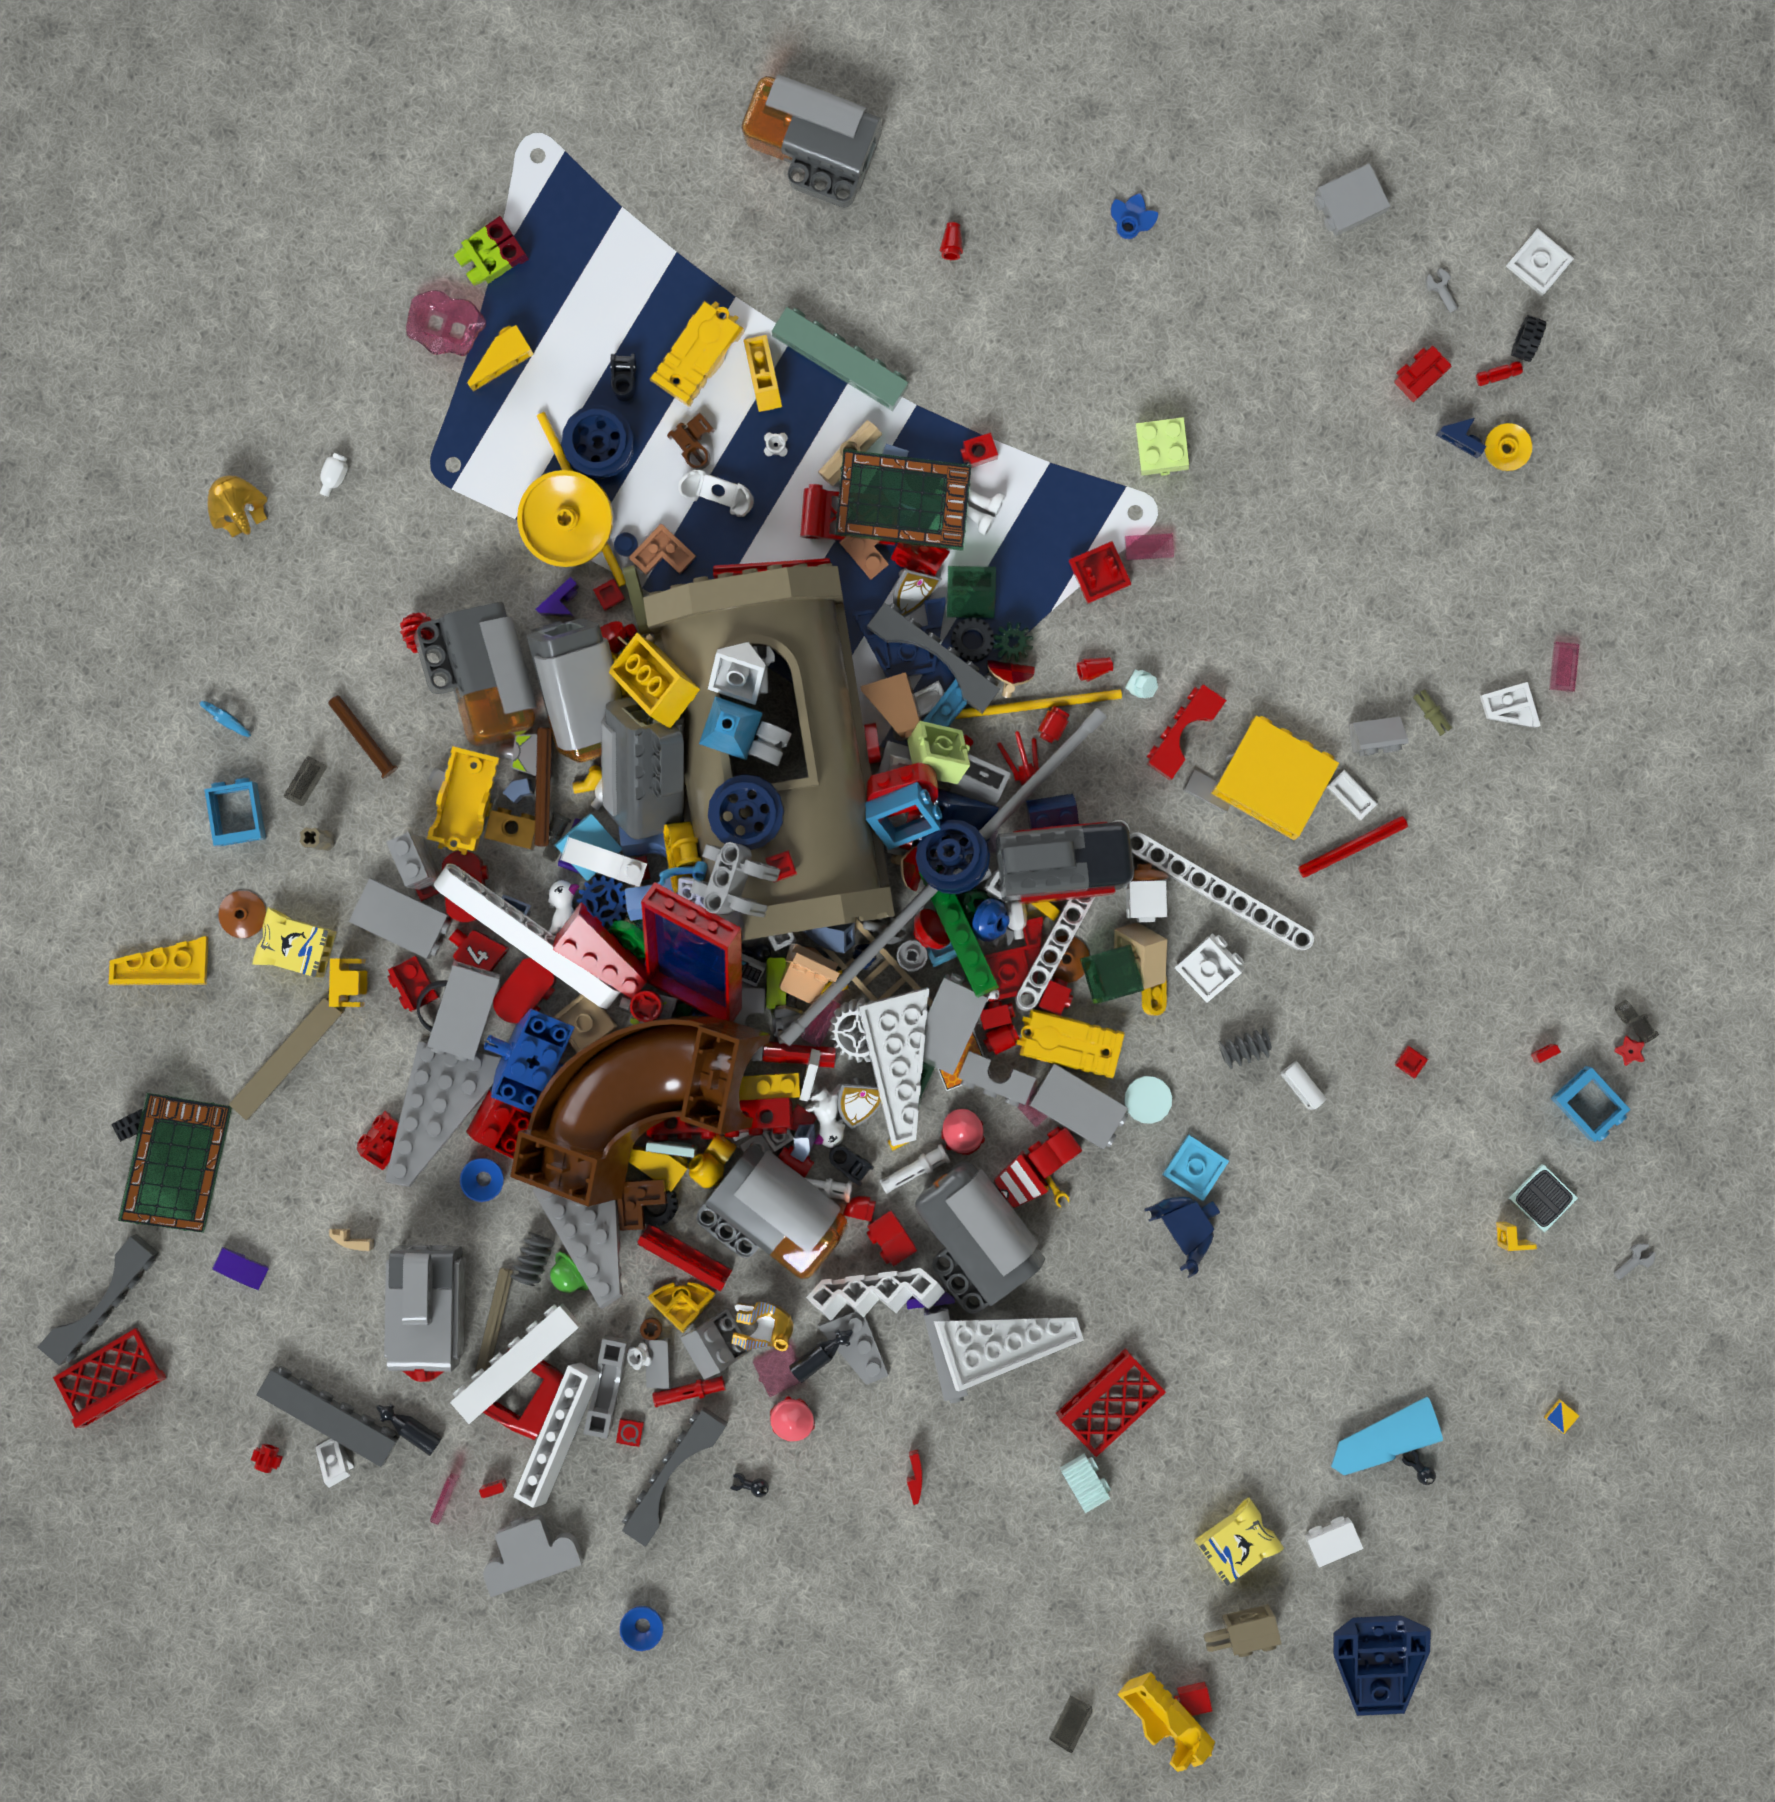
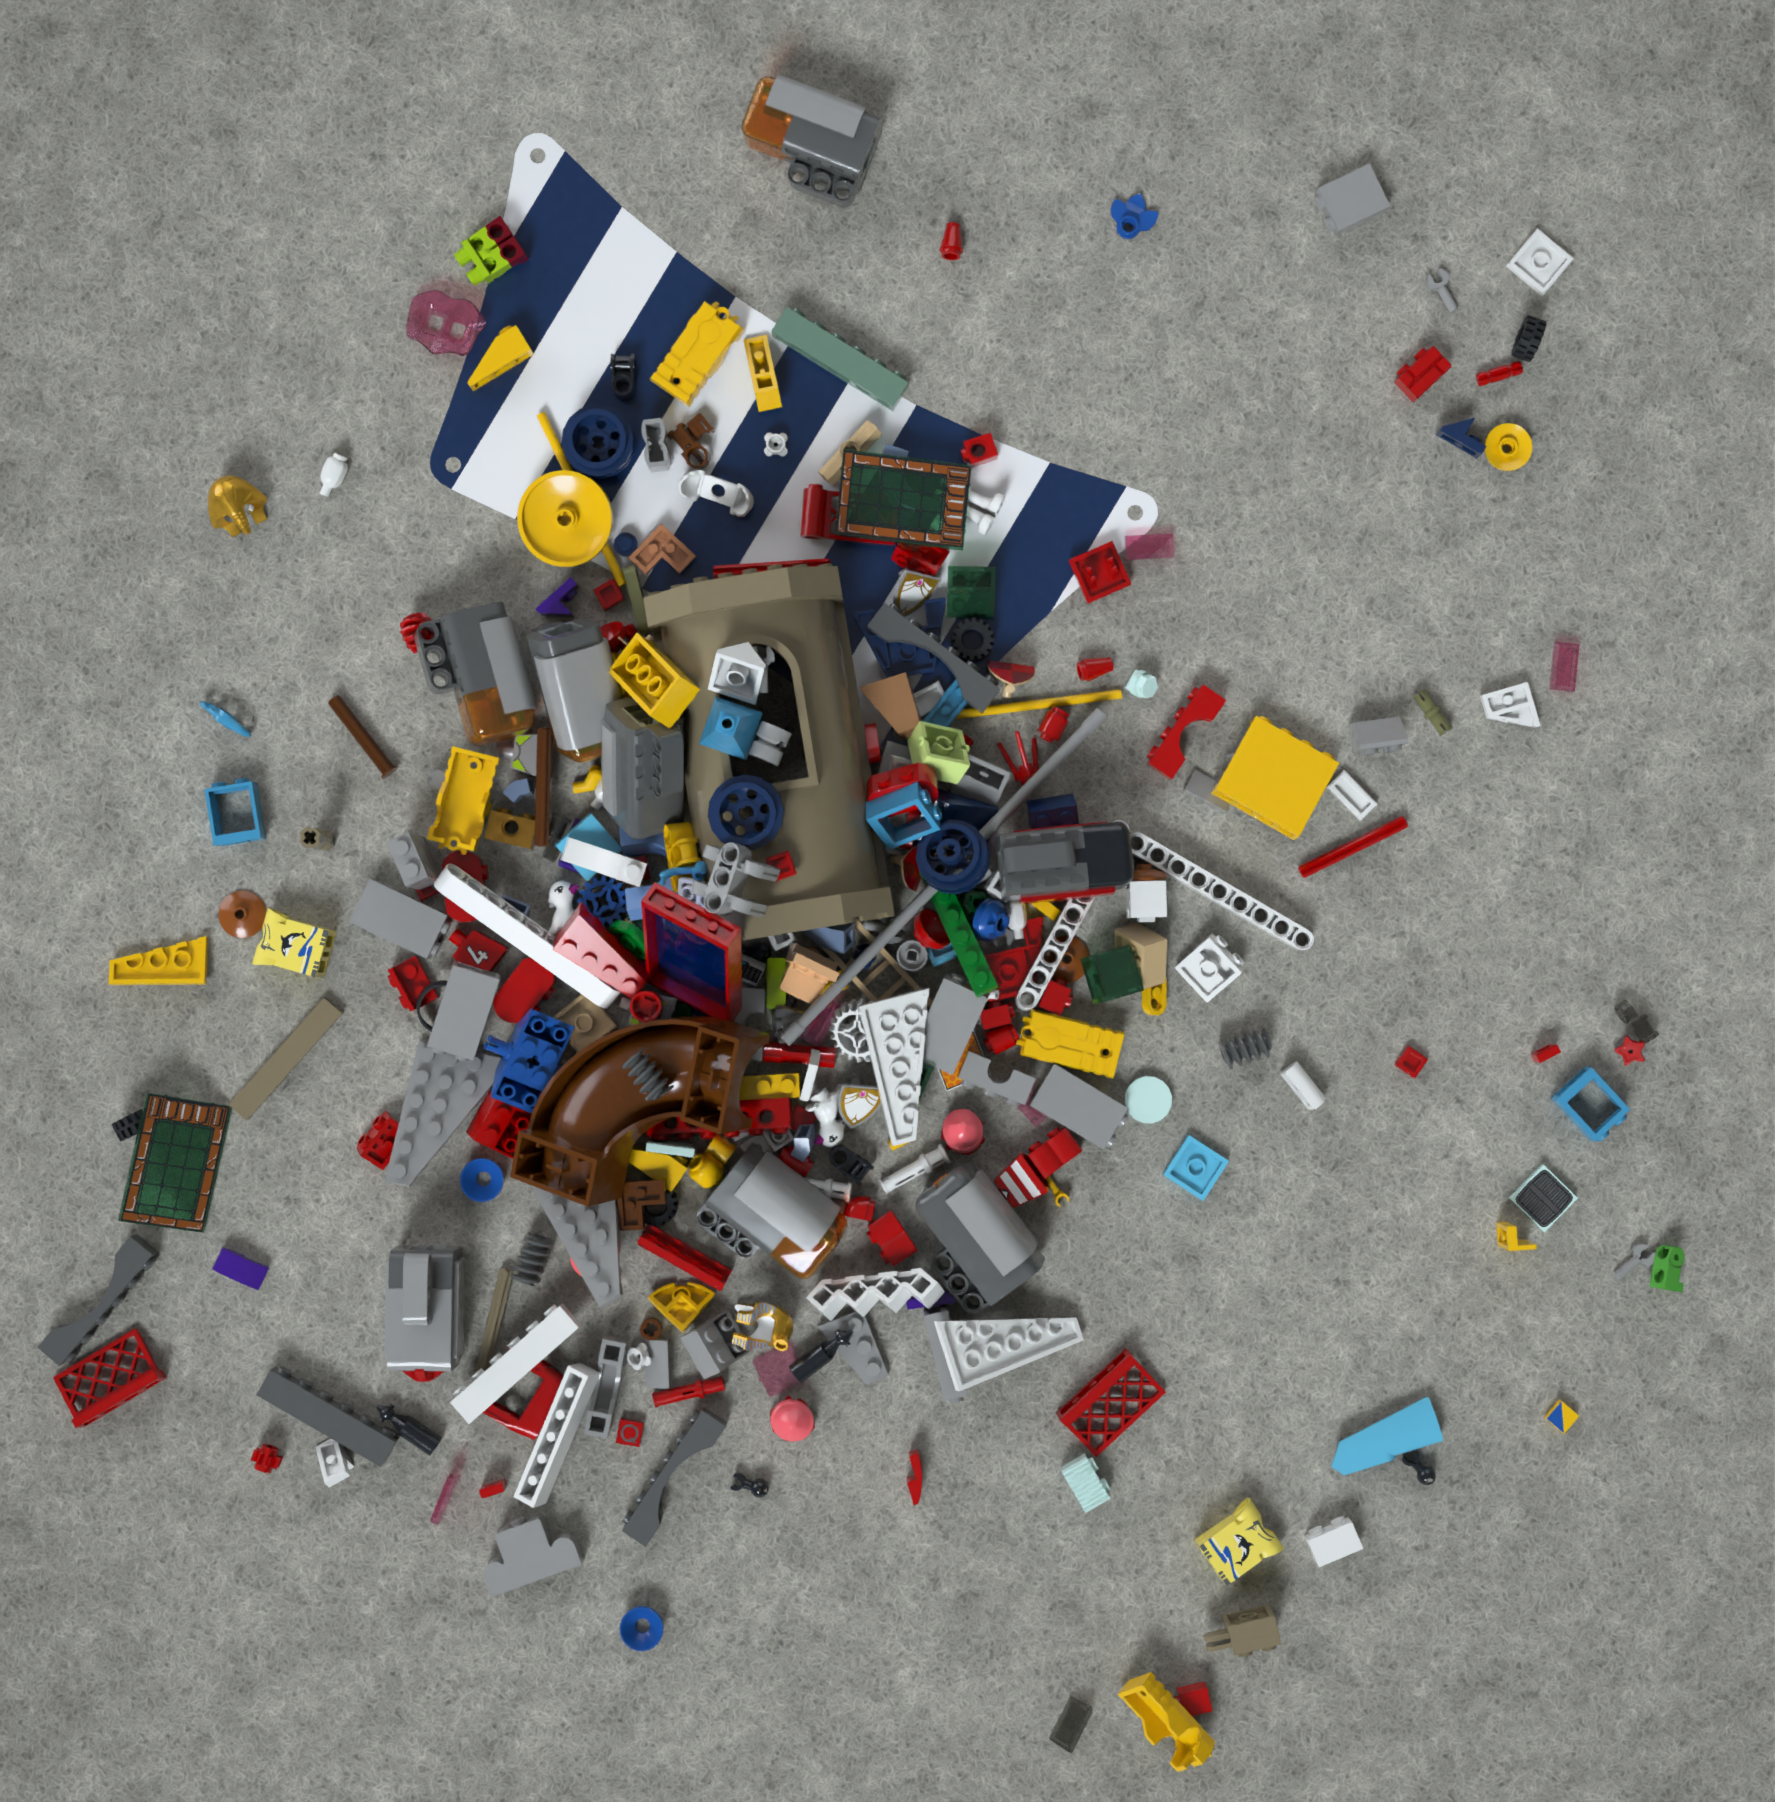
(305, 781): clear smoke slope -> none
(342, 1237): tan slope -> none
(346, 982): yellow panel -> none
(566, 1275): bright green hat -> none
(647, 1076): none -> dark grey piece
(656, 439): none -> light grey brick
(865, 555): nougat plate -> none
(1021, 642): clear green gear -> none
(1162, 446): yellowish green brick -> none
(1188, 1226): dark blue torso -> none
(1381, 1661): dark blue wedge -> none
(1667, 1268): none -> bright green leg

